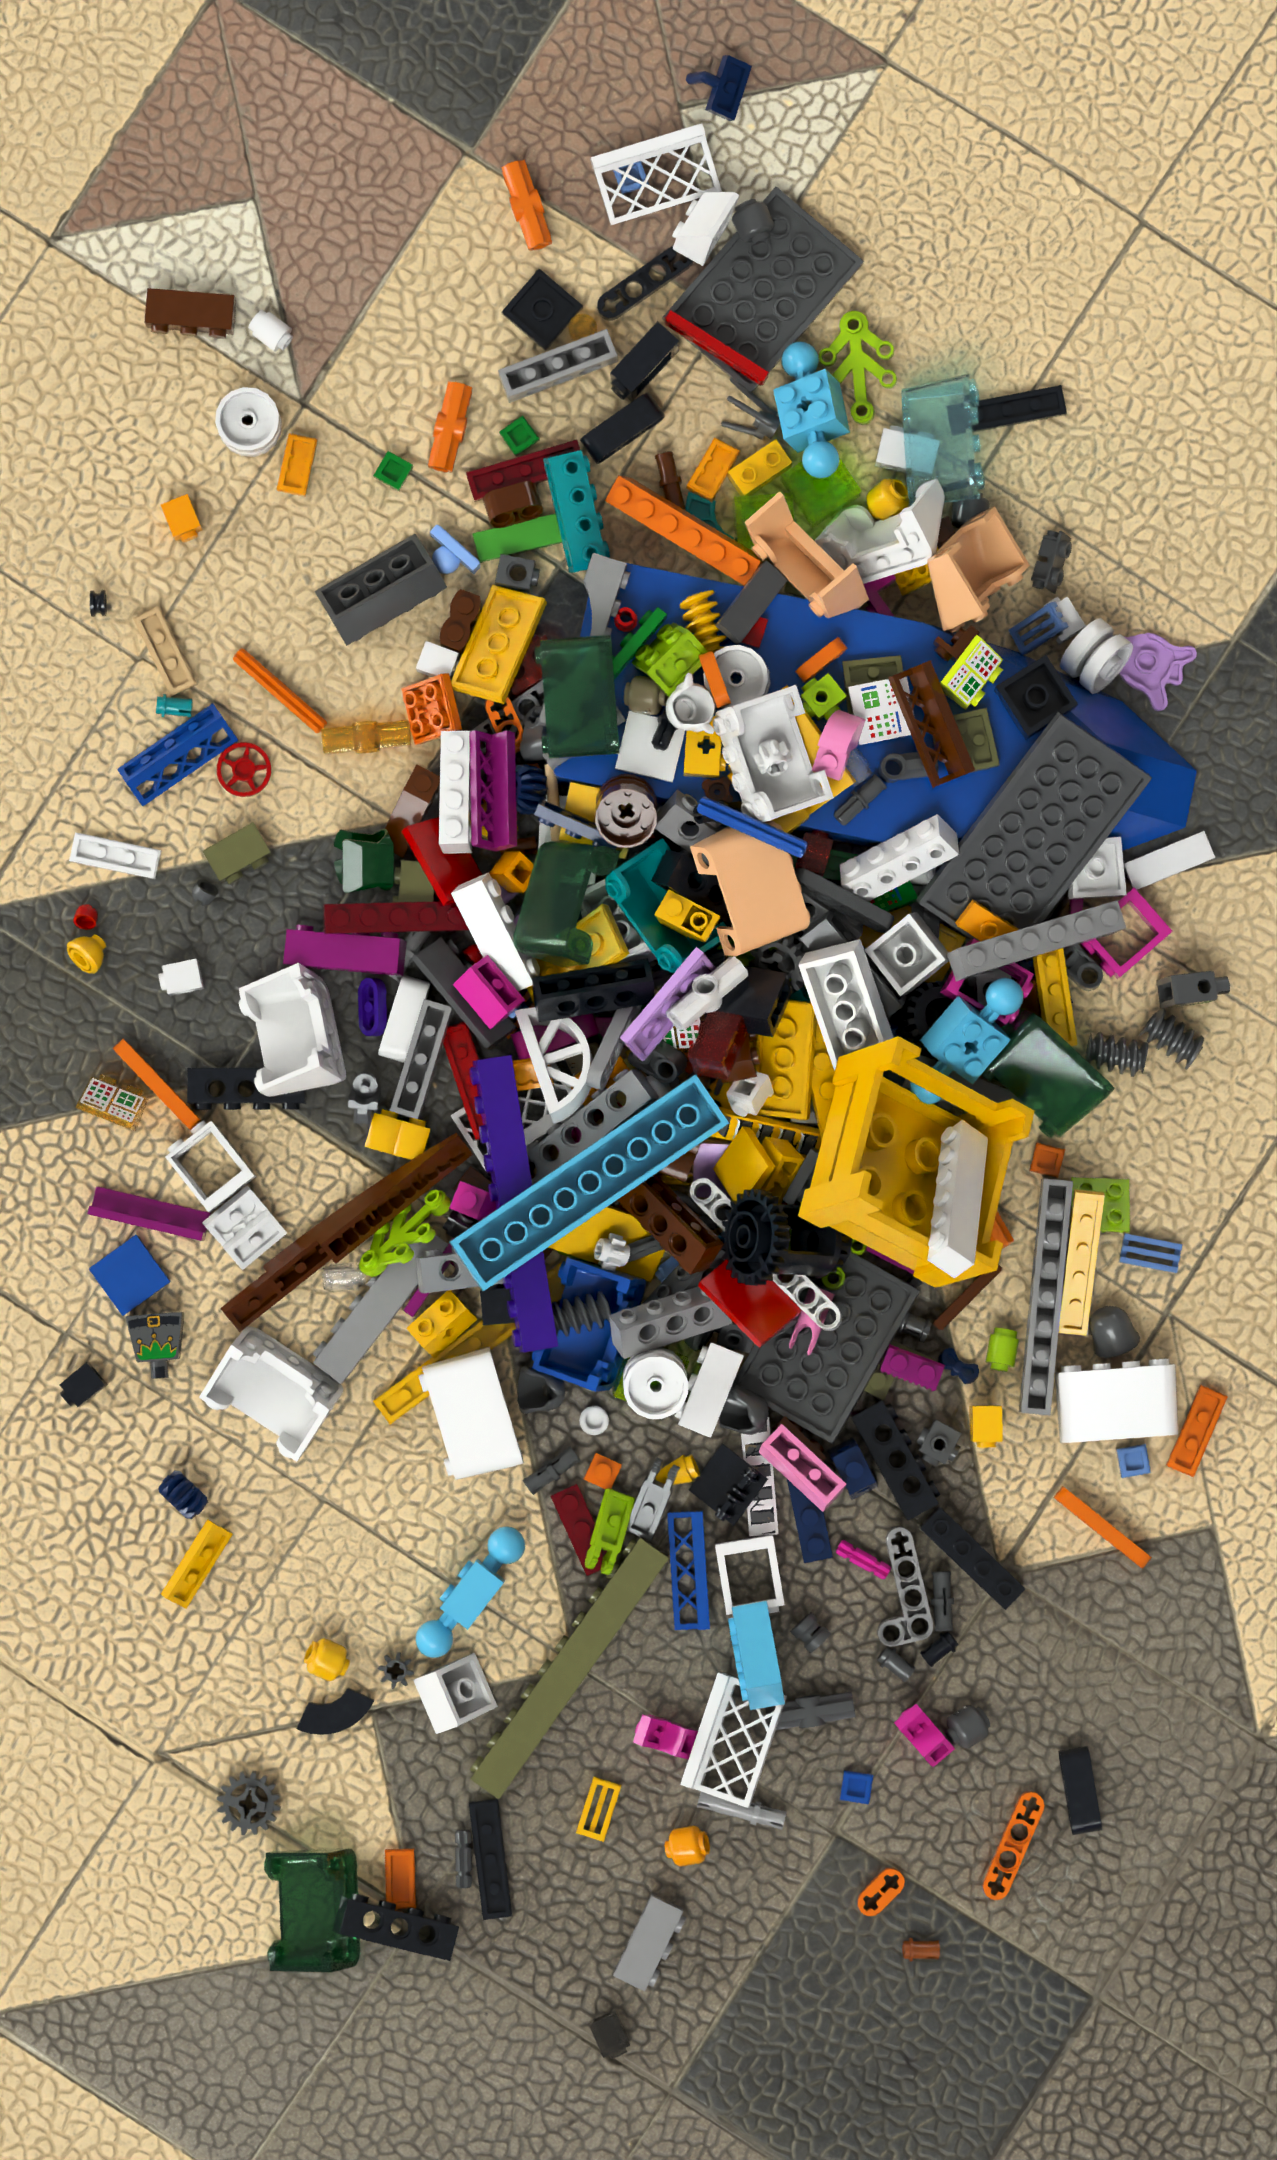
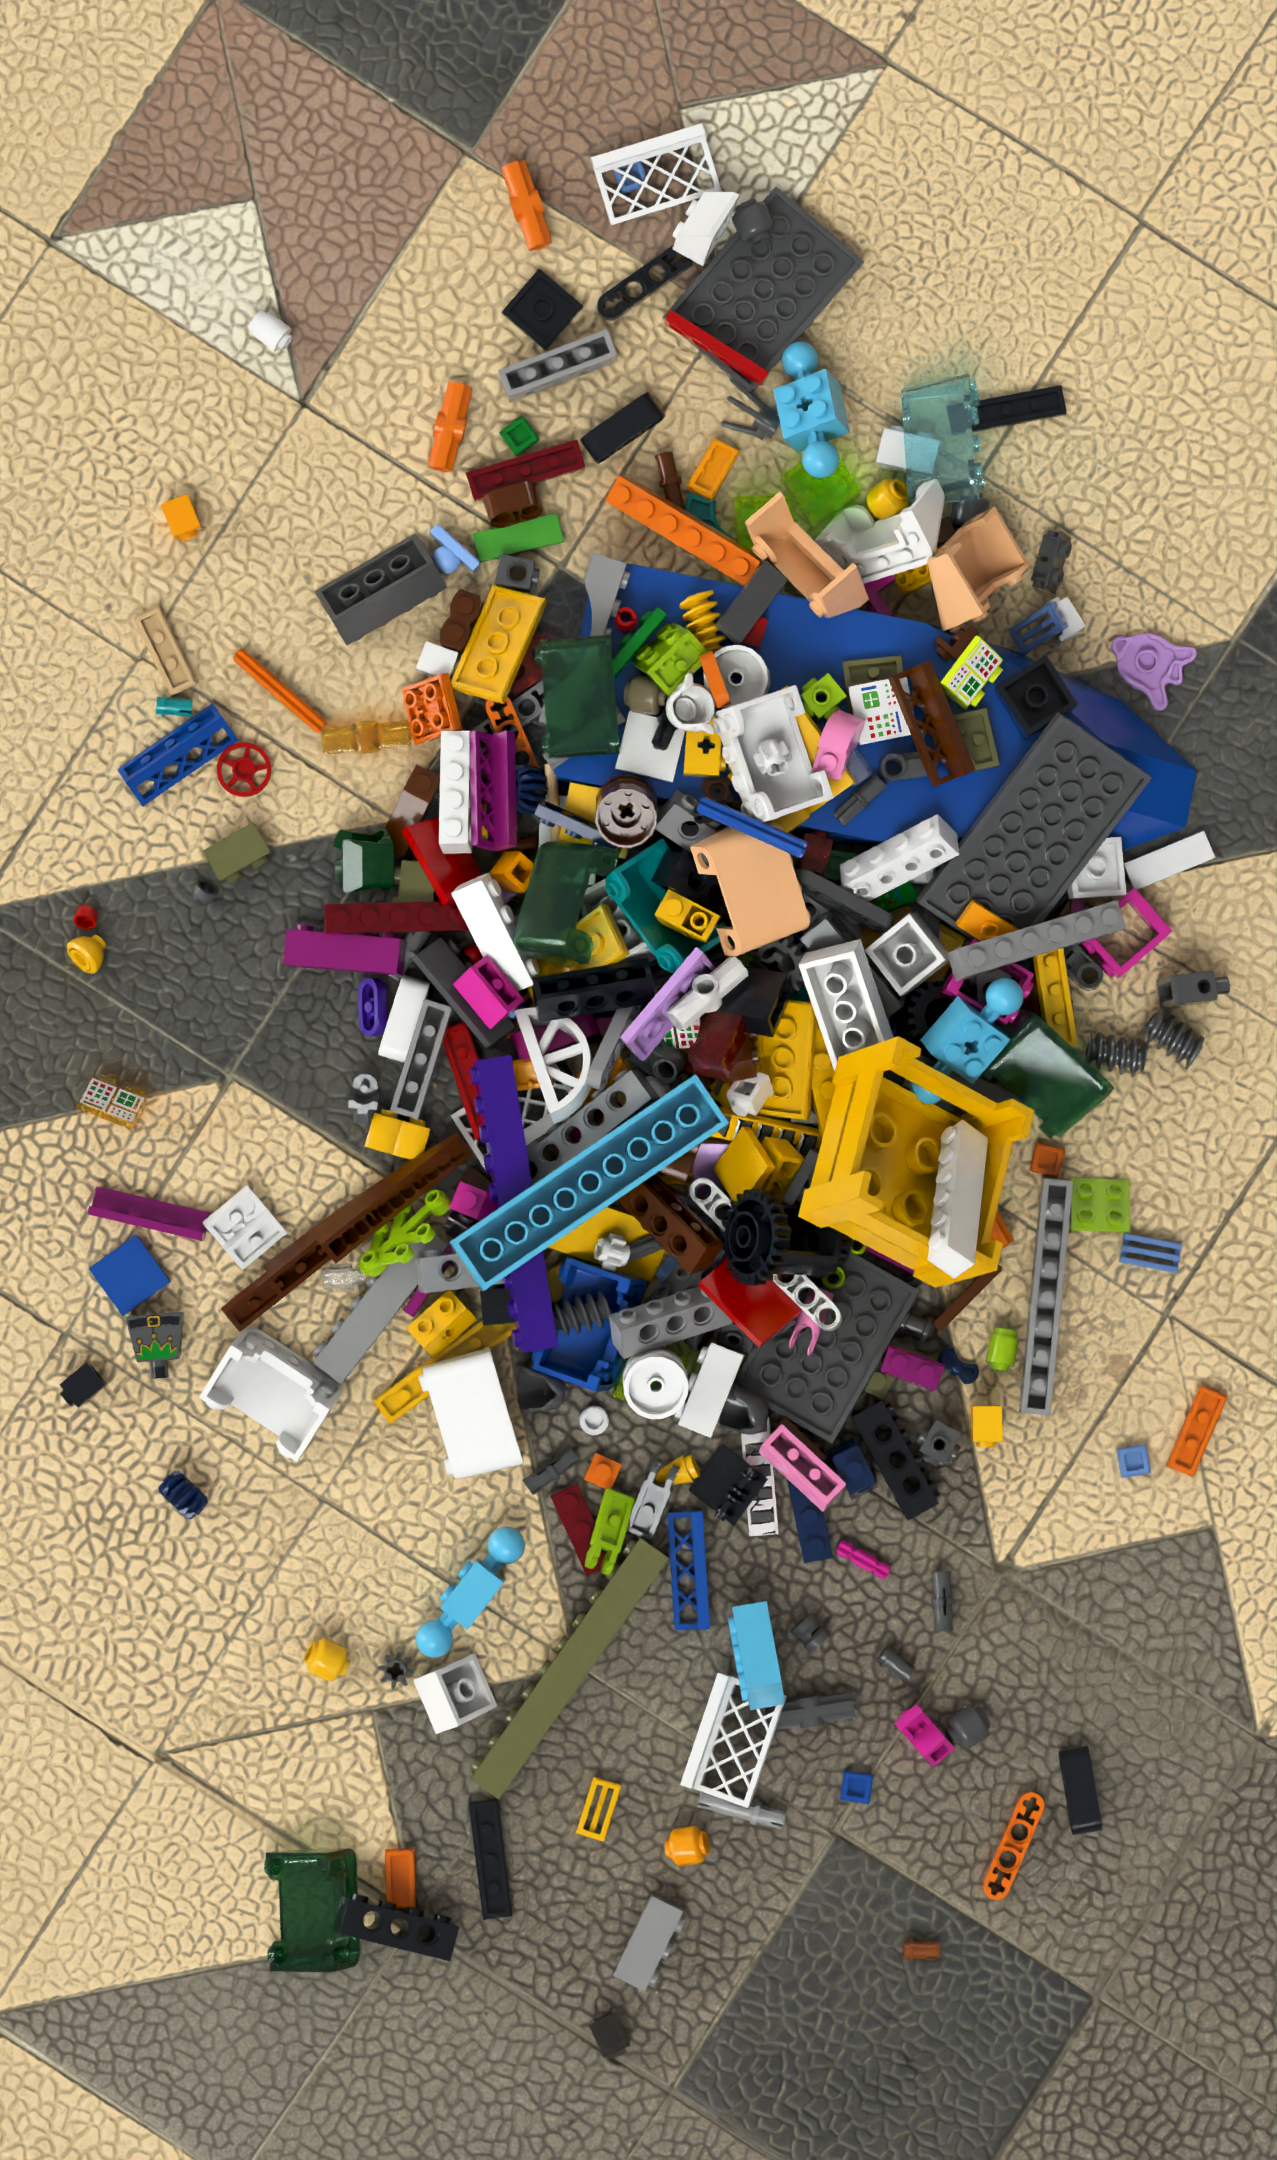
(98, 603): black bush -> none
(115, 855): white tile -> none
(156, 1084): orange beam -> none
(180, 1147): white window -> none
(181, 977): white brick -> none
(190, 312): reddish brown brick -> none
(196, 1564): yellow plate -> none
(200, 1080): black brick -> none
(234, 1800): dark grey gear -> none
(258, 436): white wheel -> none
(294, 1031): white windscreen -> none
(297, 465): light orange plate -> none
(335, 1716): black tile -> none
(393, 471): green plate -> none
(463, 1859): dark grey axle -> none
(531, 740): dark grey piece -> none
(575, 509): teal brick -> none
(581, 326): clear yellow tile -> none
(643, 362): black window -> none
(665, 1736): dark pink brick -> none
(726, 86): dark blue plate -> none
(746, 1545): white window -> none
(760, 469): yellow brick -> none
(821, 659): orange beam -> none
(858, 360): lime plant -> none
(885, 1897): orange beam -> none
(903, 1584): light grey beam -> none
(939, 1648): black pin -> none
(972, 1558): black brick -> none
(1081, 1261): yellow plate -> none
(1096, 656): white wheel -> none
(1102, 1527): orange beam -> none
(1112, 1332): dark grey hair -> none
(1116, 1401): white windscreen -> none

